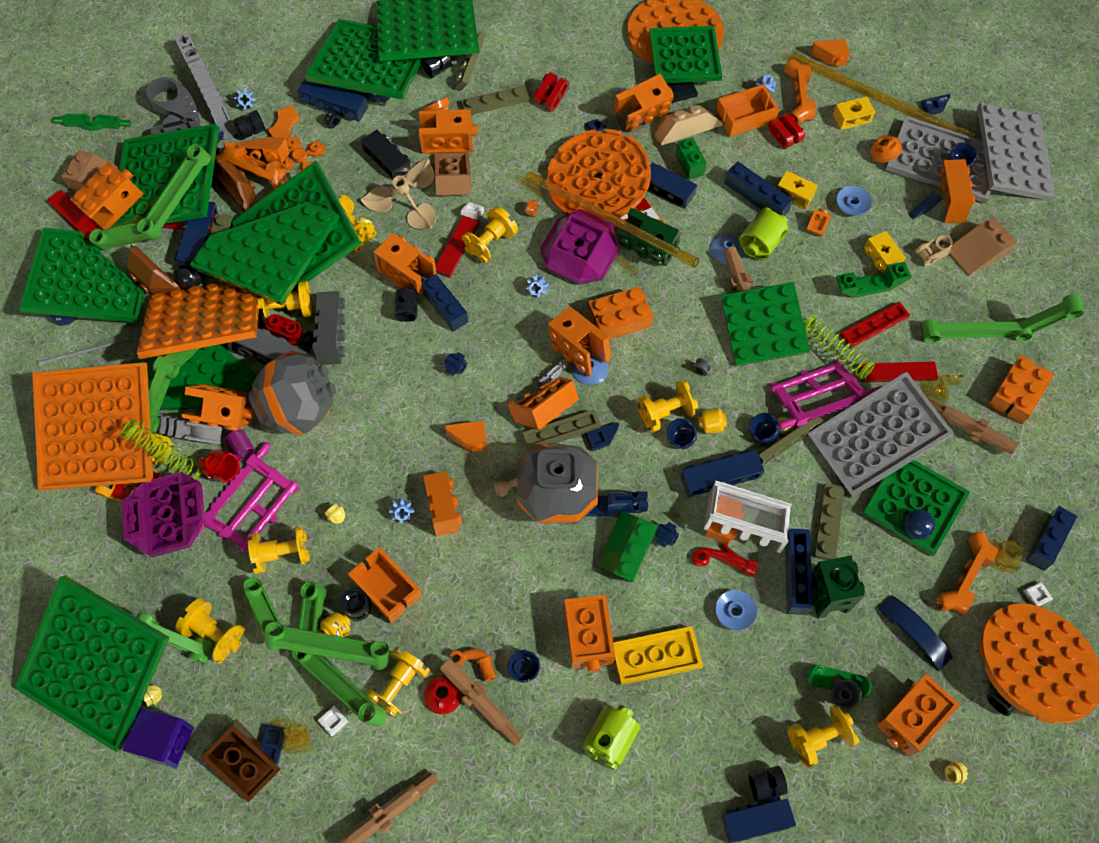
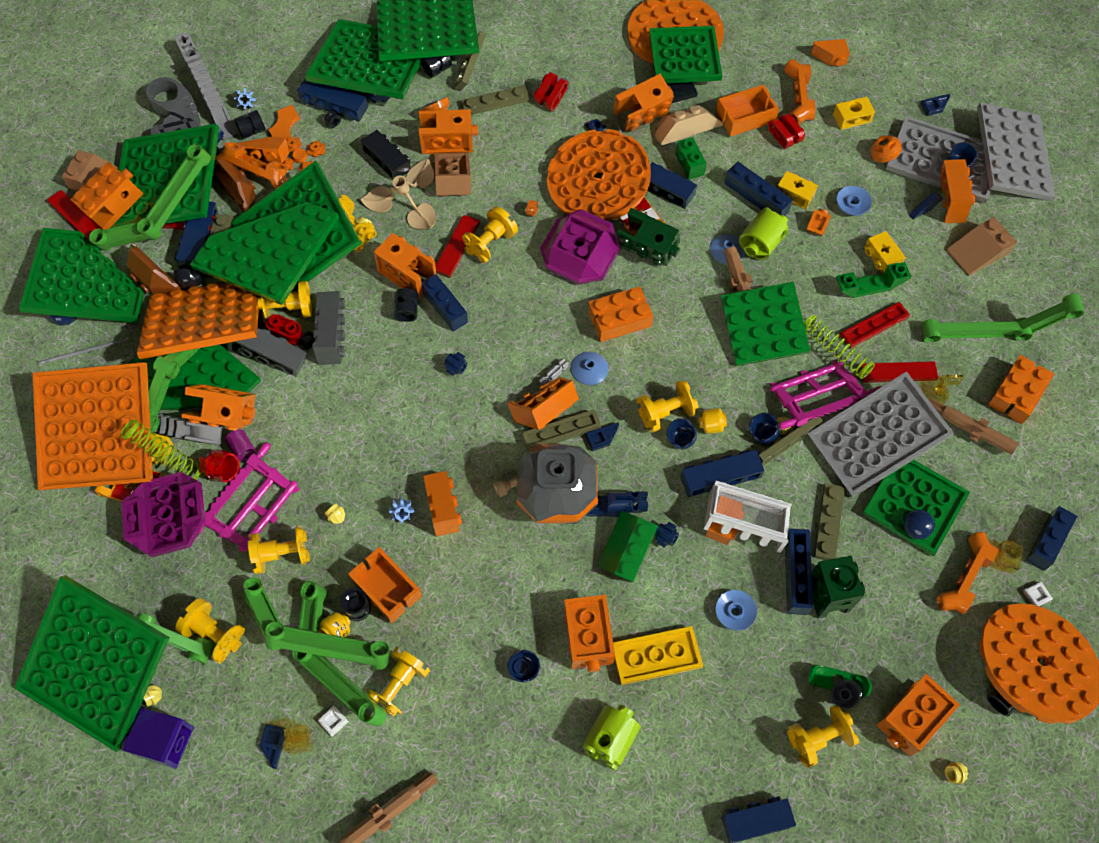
(83, 121): green piece -> none
(240, 760): reddish brown slope -> none
(292, 393): dark grey rock -> none
(445, 705): red piece -> none
(468, 435): orange slope -> none
(472, 210): white tile -> none
(475, 696): medium nougat piece -> none
(481, 658): orange piece -> none
(534, 288): light blue gear -> none
(578, 339): orange torso -> none
(683, 256): clear yellow piece -> none
(701, 367): dark grey bush -> none
(728, 557): red plant -> none
(760, 784): black wheel -> none
(768, 81): light blue gear -> none
(879, 95): clear yellow piece -> none
(917, 631): dark blue slope -> none
(932, 252): tan piece -> none

